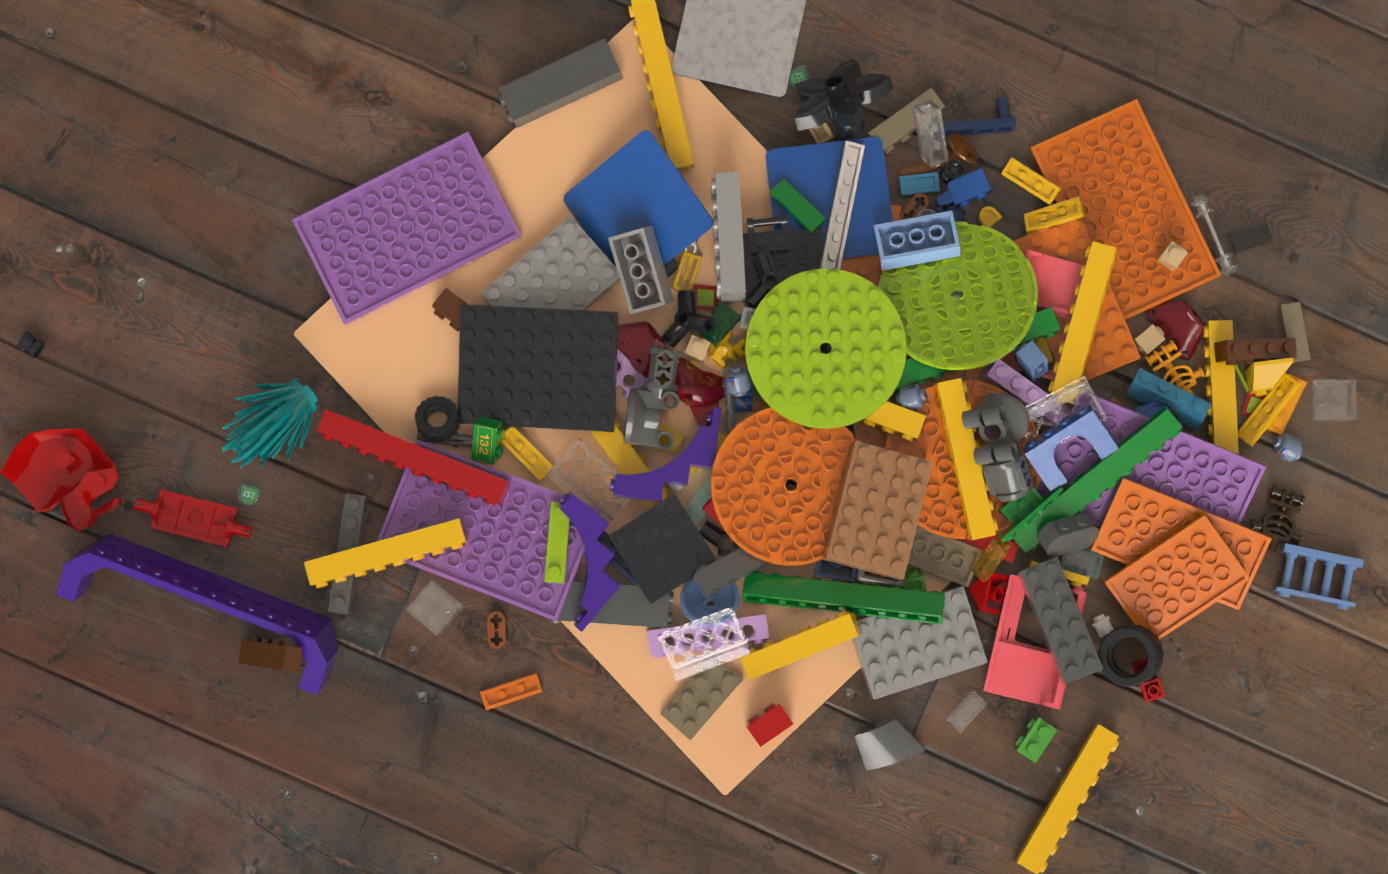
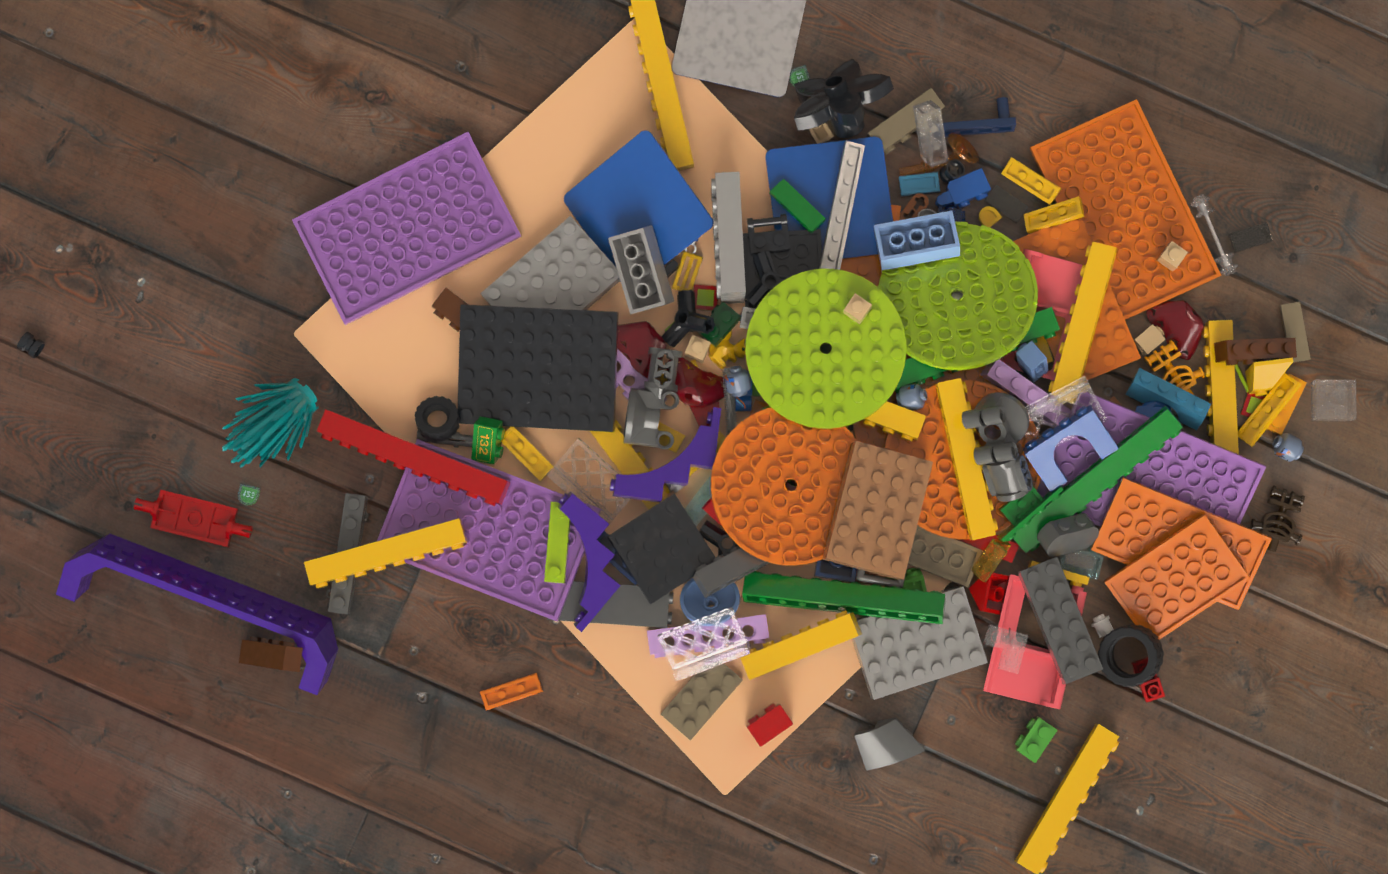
(63, 469): red piece -> none
(435, 607): clear brick -> none
(501, 629): dark orange beam -> none
(560, 83): dark grey brick -> none
(857, 308): none -> tan brick
(966, 711): clear brick -> none
(1012, 645): none -> clear plate
(1311, 557): medium blue fence -> none

